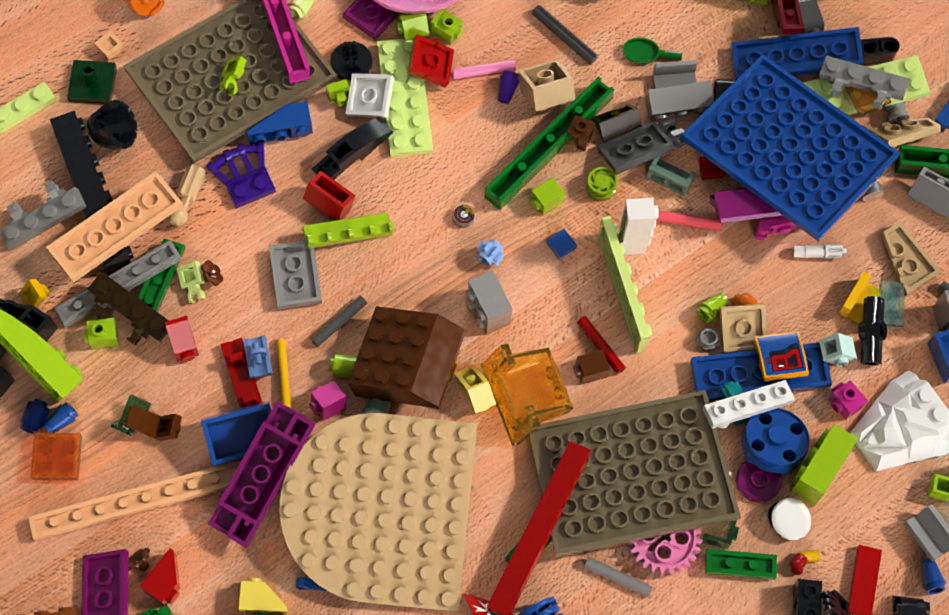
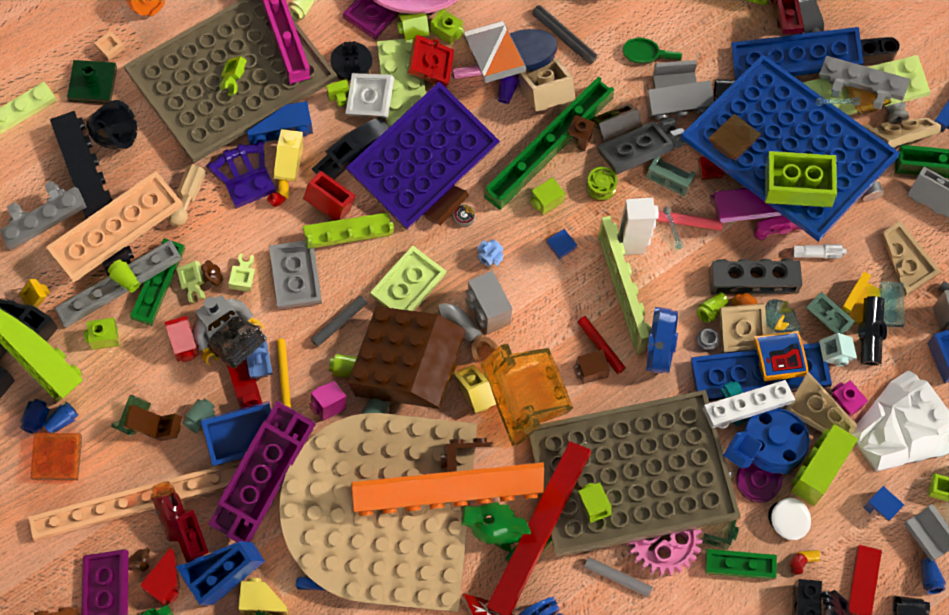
(114, 296): dark brown hinge -> none
(123, 275): none -> lime cone
(178, 523): none -> dark red plate
(199, 410): none -> sand green brick
(214, 318): none -> light grey torso
(220, 571): none -> blue wedge
(236, 341): none -> clear smoke brick
(242, 275): none -> yellowish green plate
(281, 195): none -> arm
(288, 155): none -> light yellow slope
(408, 281): none -> yellowish green plate
(422, 155): none -> dark purple plate
(446, 205): none -> reddish brown tile
(447, 487): none -> orange slope
(448, 459): none -> reddish brown bracket
(472, 333): none -> light grey piece
(494, 52): none -> tile
(498, 529): none -> green piece
(535, 47): none -> dark blue tile
(594, 502): none -> lime brick
(662, 340): none -> blue piece
(679, 244): none -> clear light blue hinge
(734, 137): none -> clear orange piece
(742, 449): none -> blue panel
(767, 283): none -> dark grey brick
(780, 318): none -> clear light blue hair
(800, 179): none -> lime brick
(818, 408): none -> tan wing
(830, 314): none -> sand green hinge
(855, 101): none -> clear light blue hinge
(884, 503): none -> blue panel

